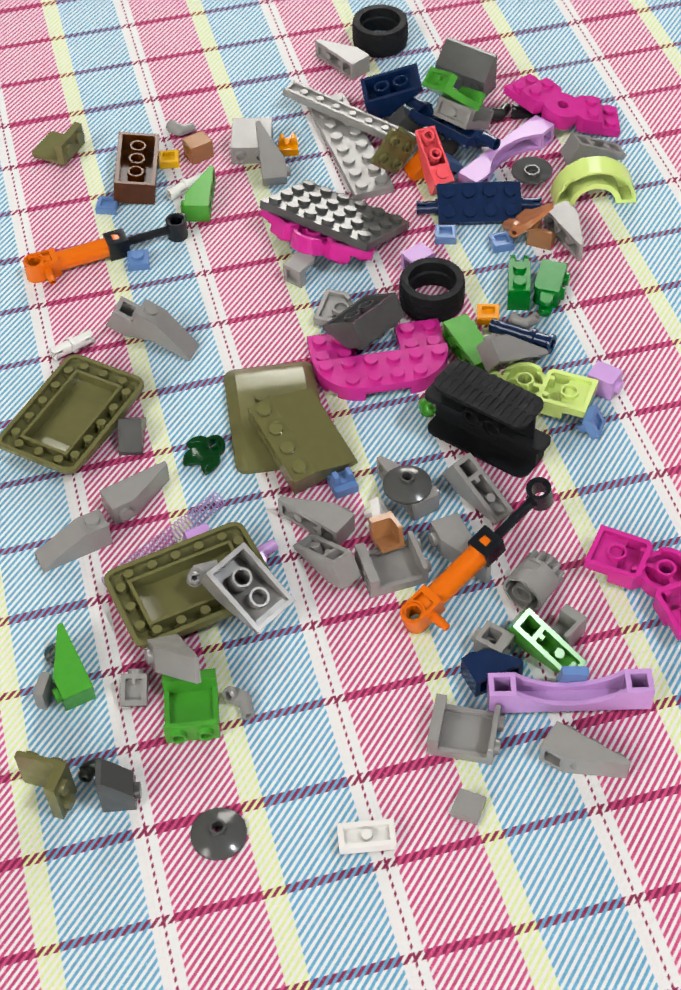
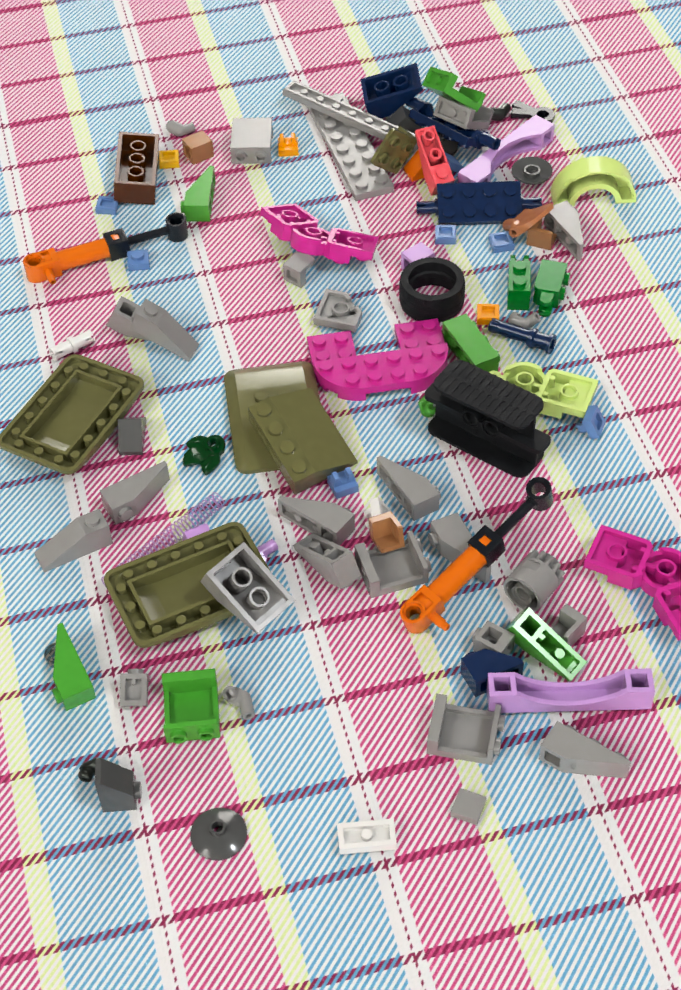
(42, 691): light grey tile -> none
(53, 776): olive bracket -> none
(60, 147): olive bracket -> none
(173, 658): light grey slope -> none
(181, 188): white pin -> none
(198, 571): light grey arm -> none
(272, 161): light grey slope -> none
(335, 215): dark grey plate -> none
(344, 58): light grey slope -> none
(365, 320): dark grey slope -> none
(380, 18): black tyre -> none
(407, 484): dark grey dish -> none
(472, 65): dark grey slope -> none
(477, 488): light grey slope -> none
(503, 350): light grey slope -> none
(564, 109): dark pink plate -> none
(573, 674): medium blue tile -> none
(583, 146): light grey slope -> none
(609, 379): lavender brick -> none

